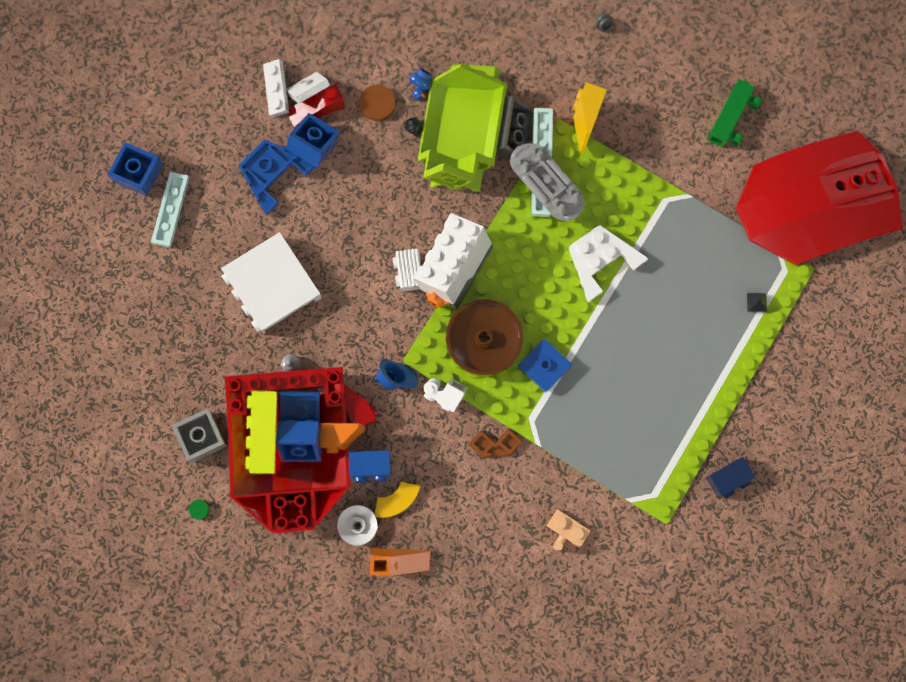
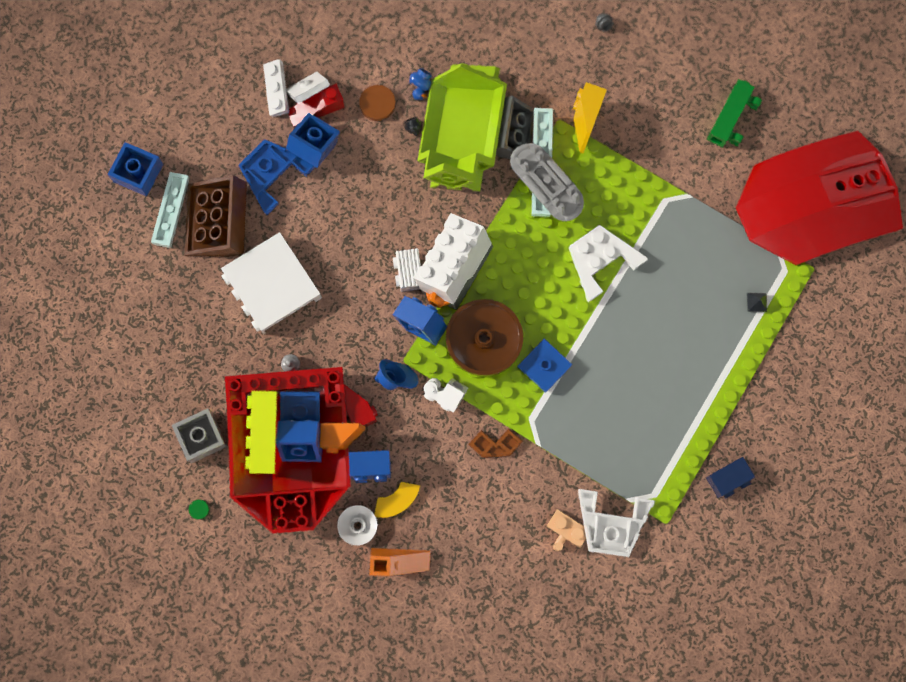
(216, 217): none -> reddish brown slope
(420, 319): none -> blue brick
(610, 532): none -> white wing

